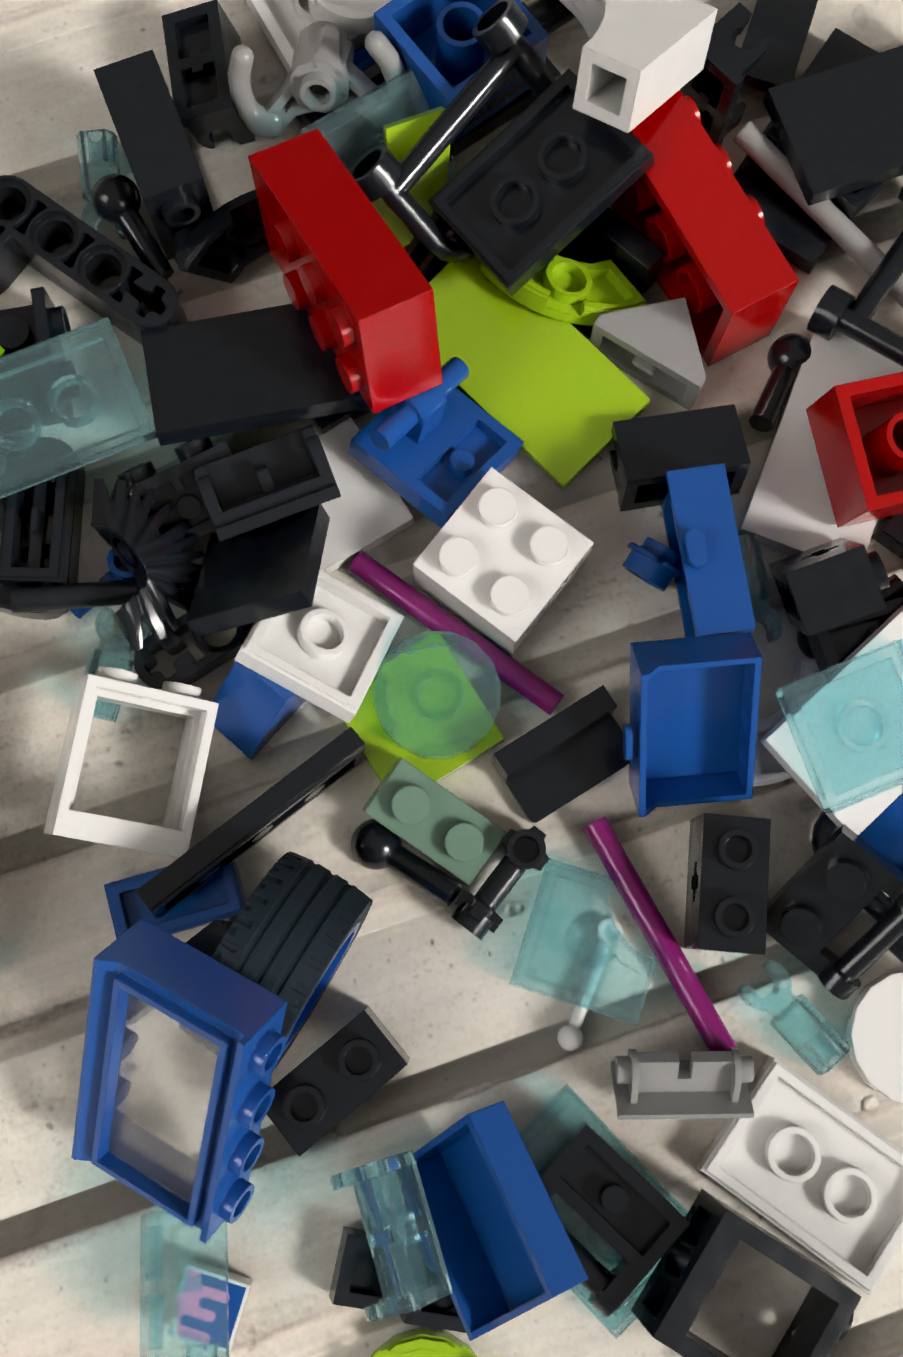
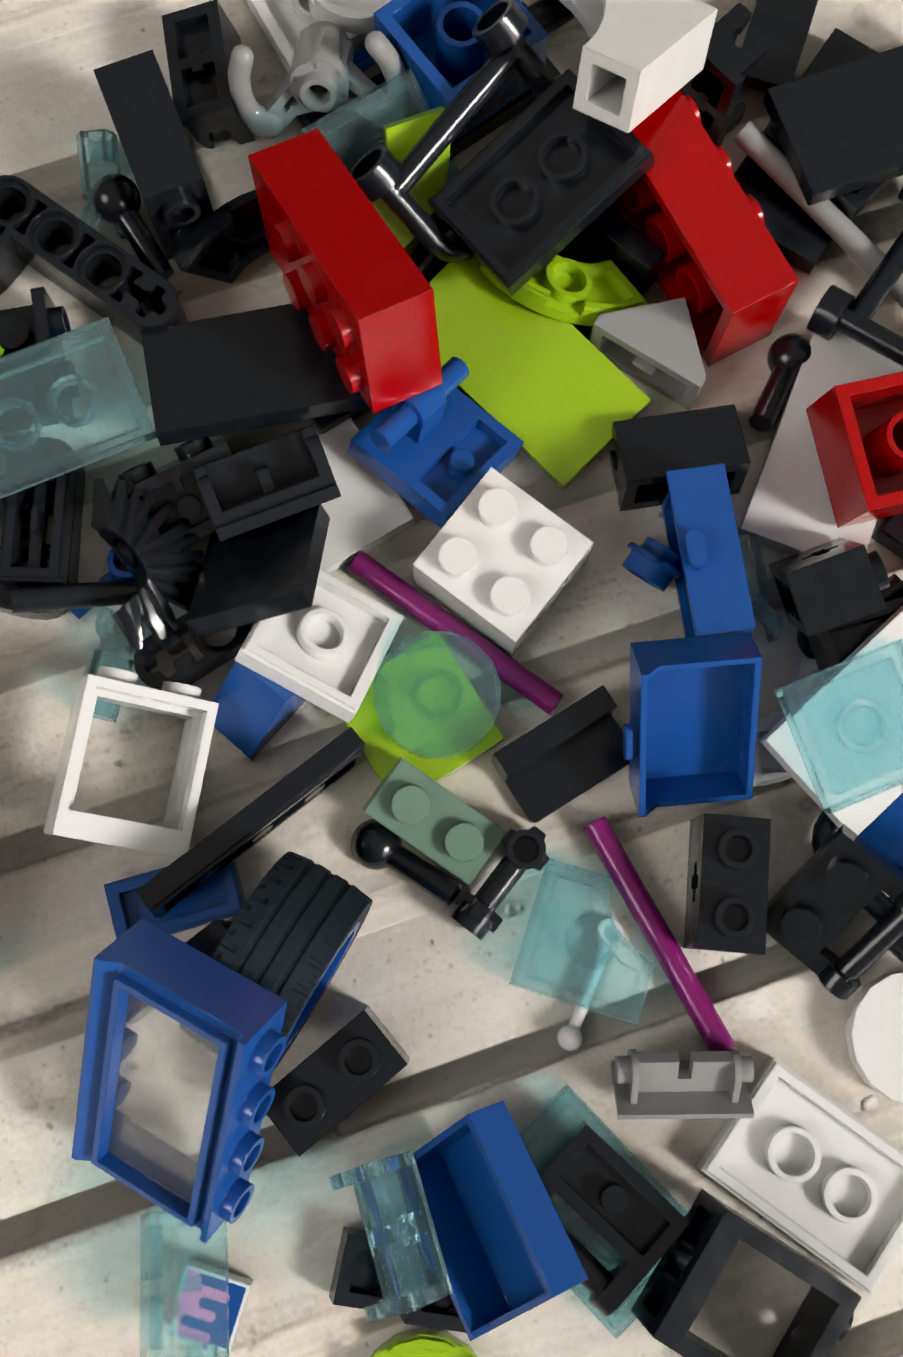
(798, 1021): clear light blue bar -> none

